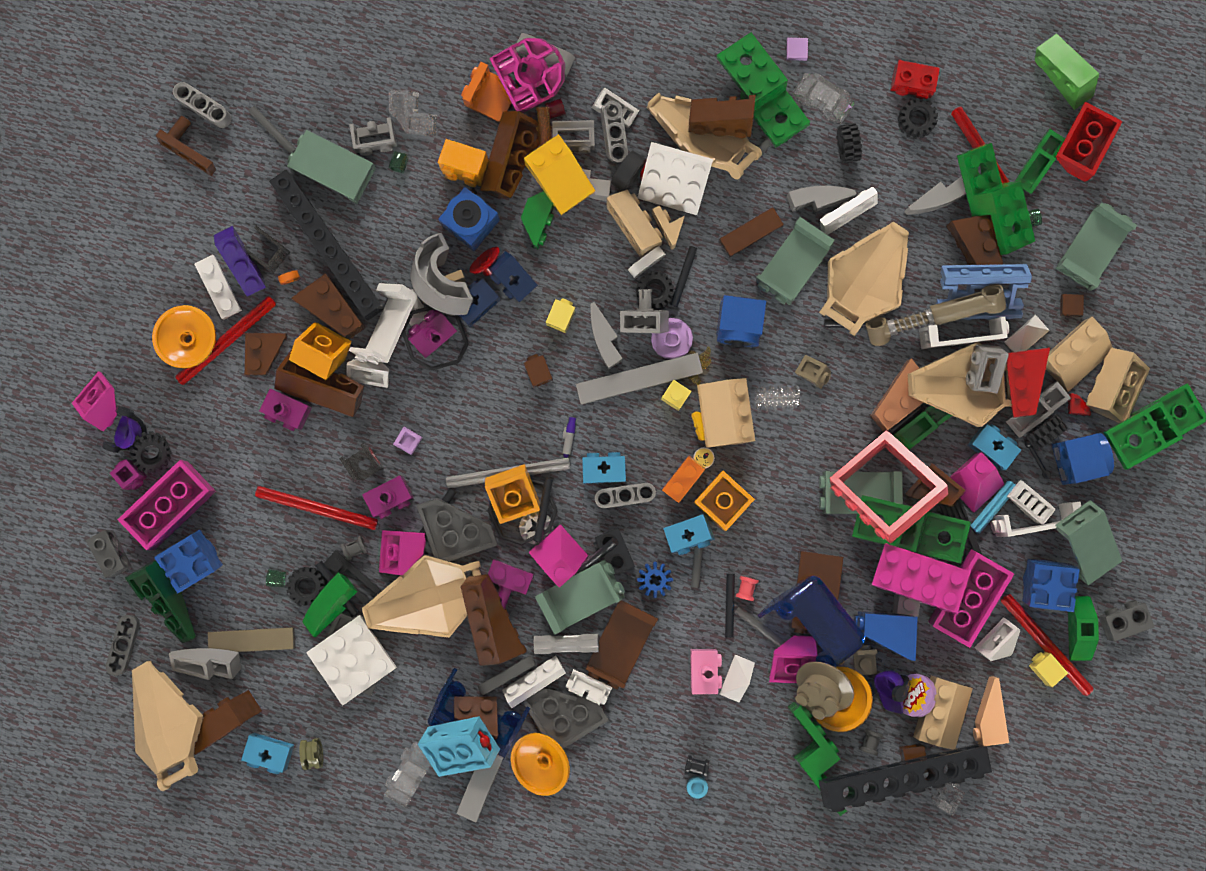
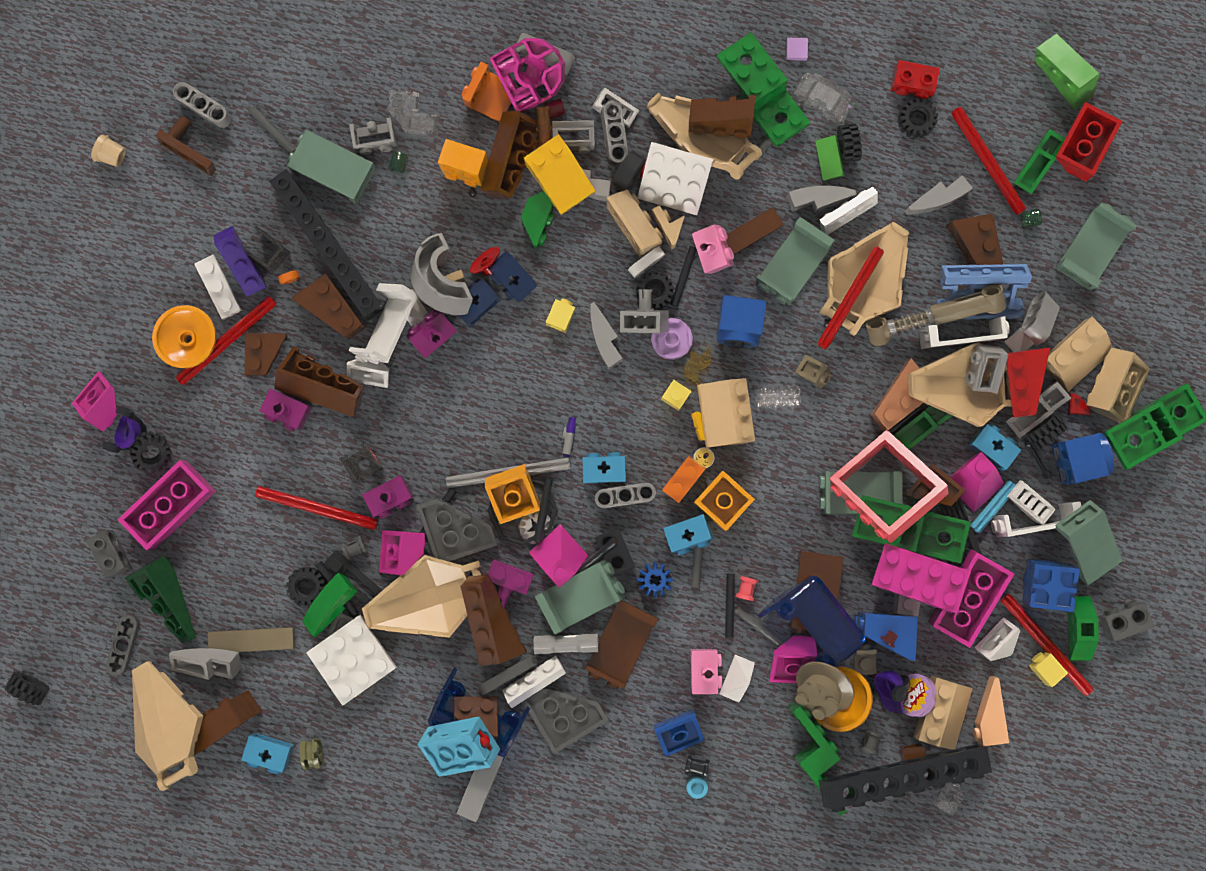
(26, 688): none -> black tyre
(108, 151): none -> tan piece
(128, 475): magenta brick -> none
(189, 561): blue piece -> none
(275, 578): clear green hose -> none
(320, 350): light orange brick -> none
(407, 440): lavender tile -> none
(408, 776): clear brick -> none
(432, 368): black piece -> none
(469, 218): blue piece -> none
(534, 770): light orange dish -> none
(537, 370): reddish brown brick -> none
(597, 690): white hinge -> none
(639, 378): light grey tile -> none
(679, 732): none -> blue slope
(713, 249): none -> bright pink brick
(830, 158): none -> bright green tile
(850, 298): none -> red axle
(889, 638): none -> clear red piece
(990, 196): green bracket -> none
(1040, 318): none -> light grey beam
(1071, 305): reddish brown tile -> none

